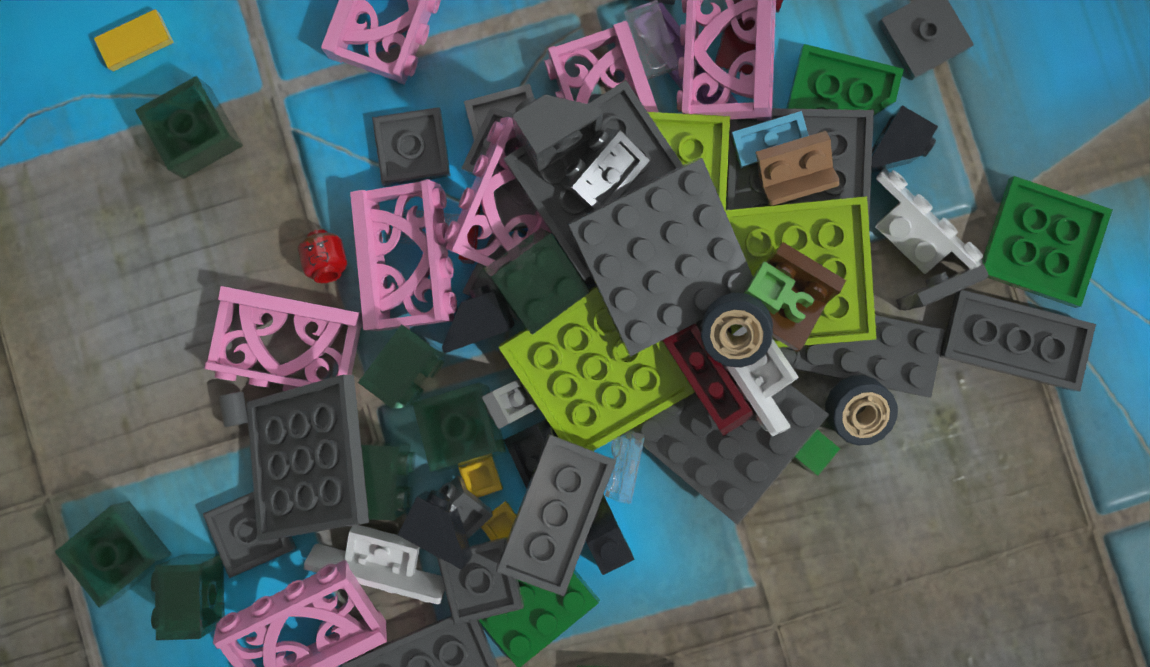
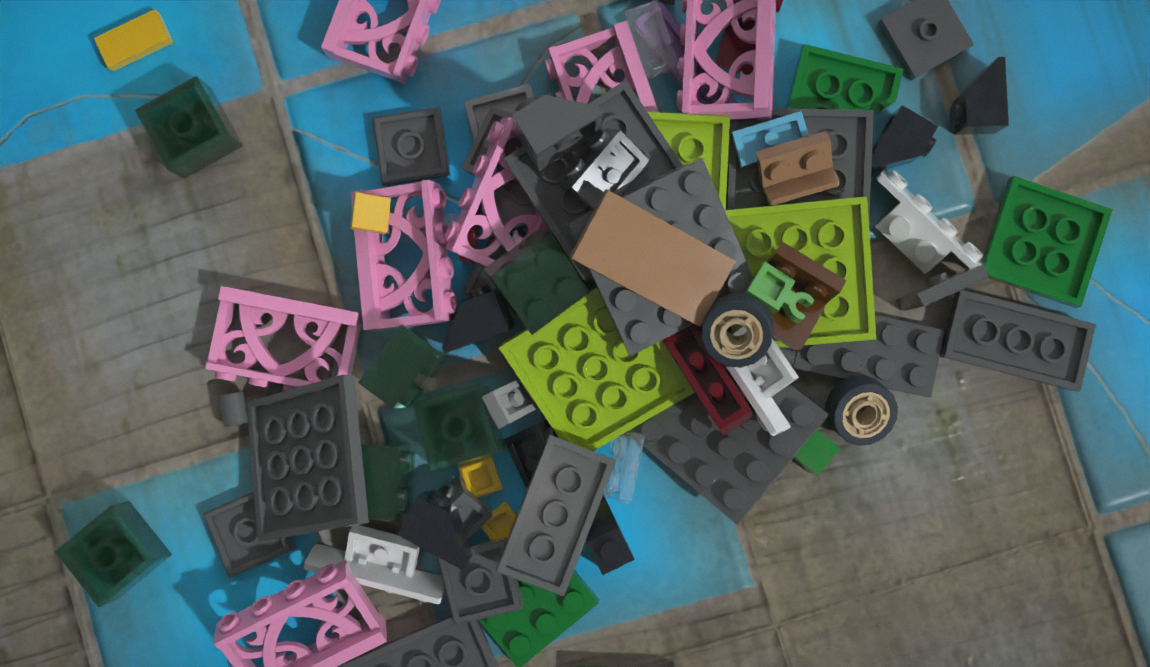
(188, 596): clear green brick -> none
(322, 256): red head -> none
(370, 213): none -> yellow tile
(652, 258): none -> medium nougat tile
(983, 103): none -> black slope

